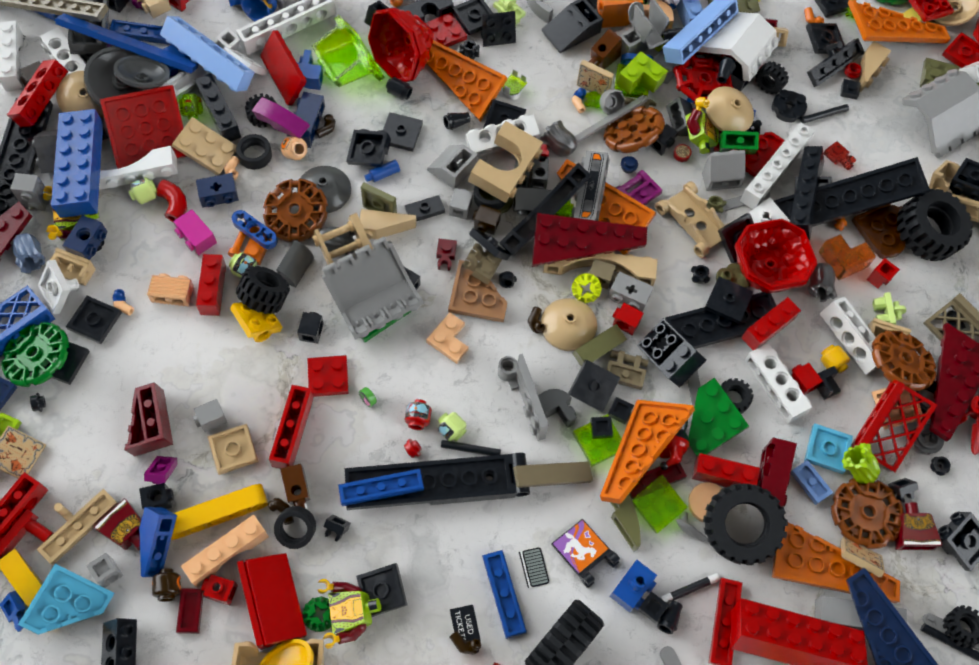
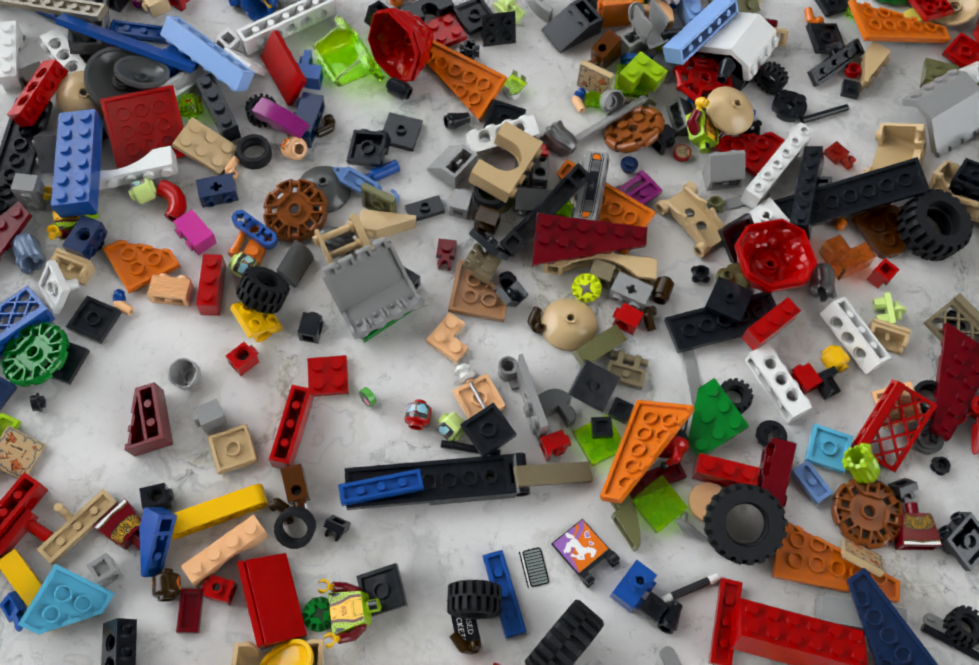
(139, 262): none -> orange plate
(160, 469): magenta plate -> none
(184, 373): none -> light grey hair
(243, 366): none -> red brick
(353, 180): none -> medium blue plate
(413, 448): red plate -> none
(474, 599): none -> black tyre
(476, 393): none -> light nougat plate
(488, 430): none -> black plate
(513, 295): none -> black bracket
(554, 444): none -> red brick
(649, 312): none -> dark brown arm
(662, 290): none -> dark brown brick
(671, 353): black slope -> none
(739, 141): green brick -> none
(766, 427): none -> black gear
(888, 356): dark orange plate -> none
(898, 143): none -> tan windscreen

